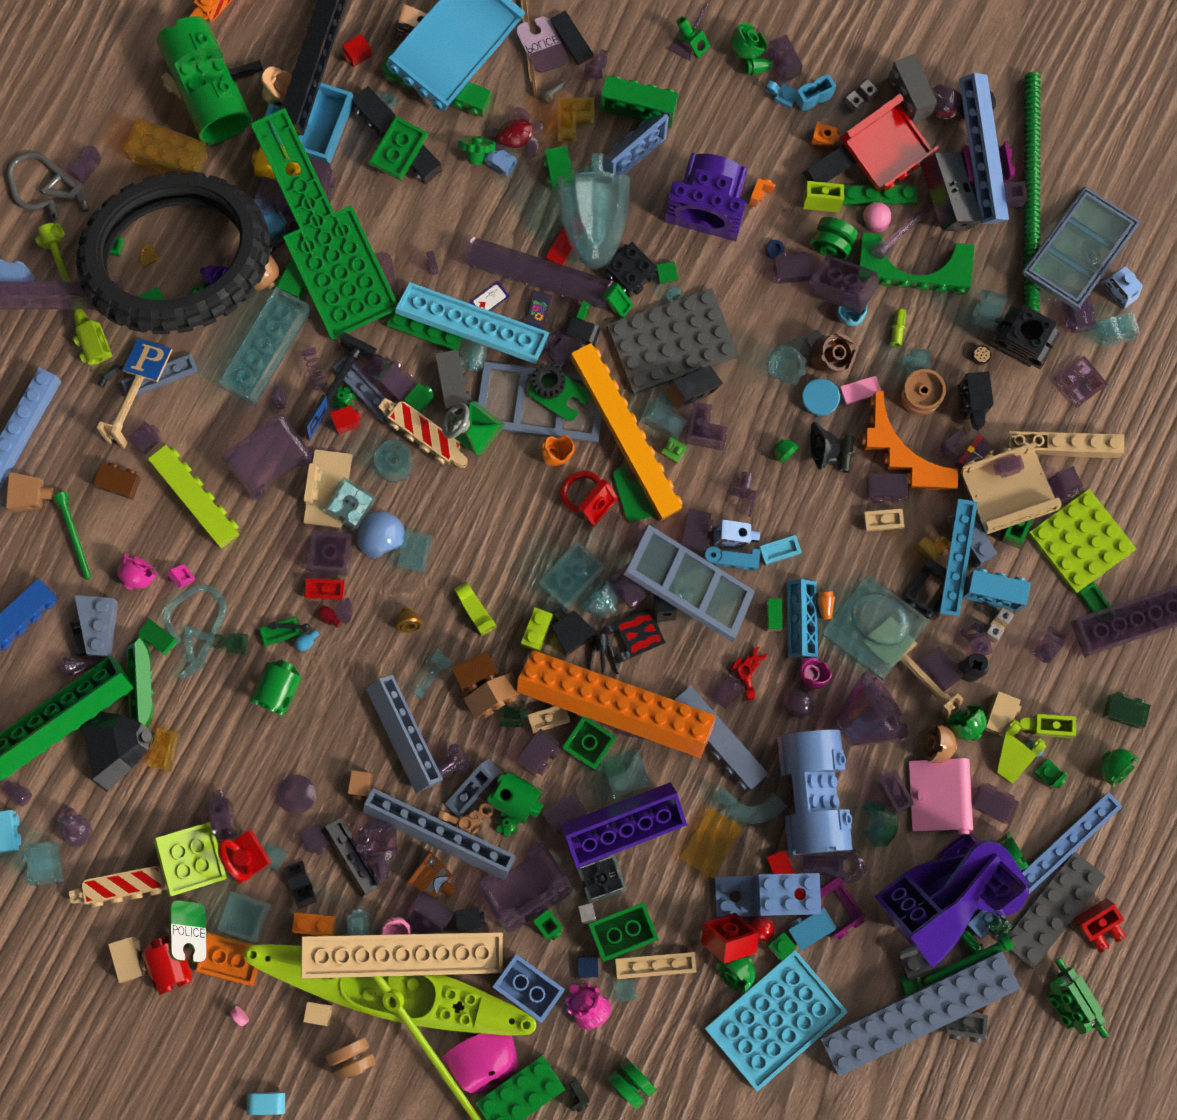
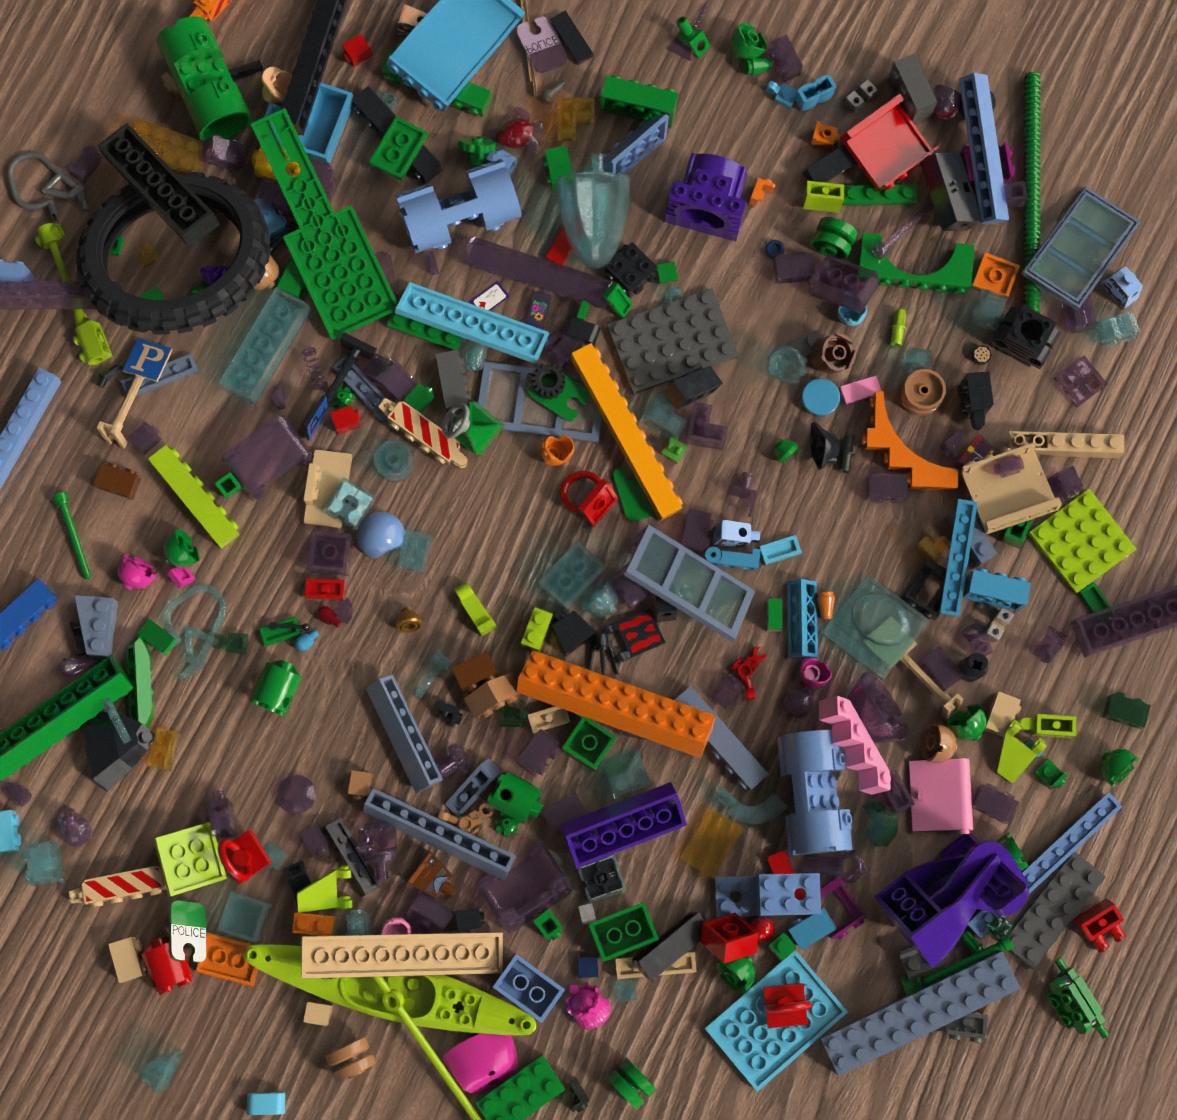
(26, 493): medium nougat torso -> none
(116, 720): none -> clear light blue tile
(158, 185): none -> pearl dark grey brick
(160, 1071): none -> clear light blue slope
(179, 551): none -> green cylinder
(224, 153): none -> brick
(227, 484): none -> green brick
(239, 1016): bright pink tile -> none
(323, 892): none -> lime flag
(447, 710): none -> black bracket
(489, 196): none -> medium blue cylinder
(597, 70): bracket -> none
(670, 946): none -> black brick
(786, 1005): none -> red tile
(859, 748): none -> bright pink brick
(877, 217): bright pink hair -> none
(883, 520): tan plate -> none
(995, 274): none -> orange plate

